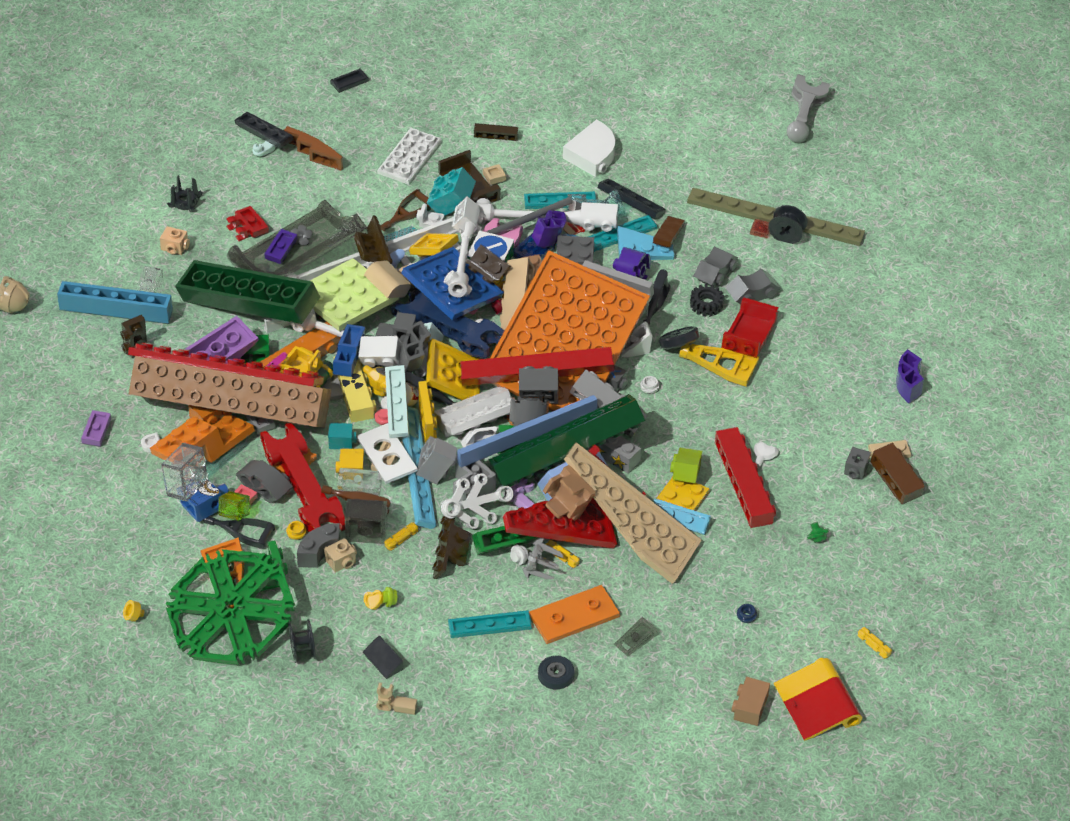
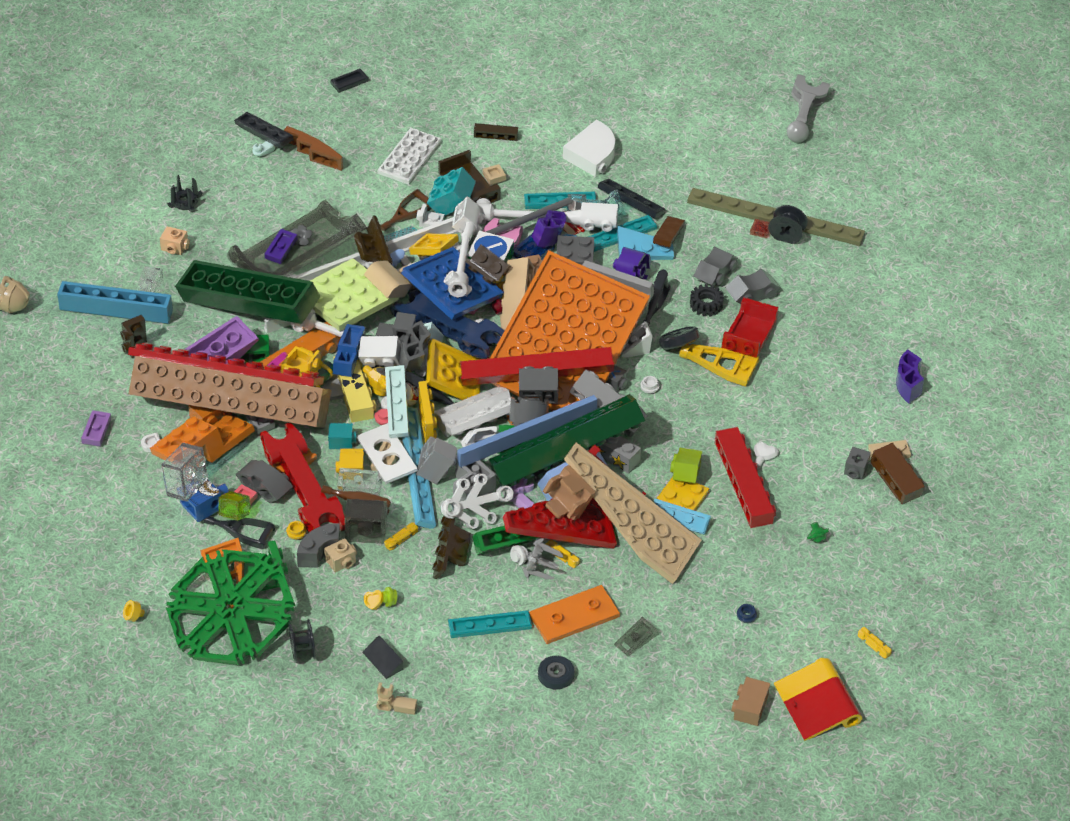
(251, 223): red plate -> none

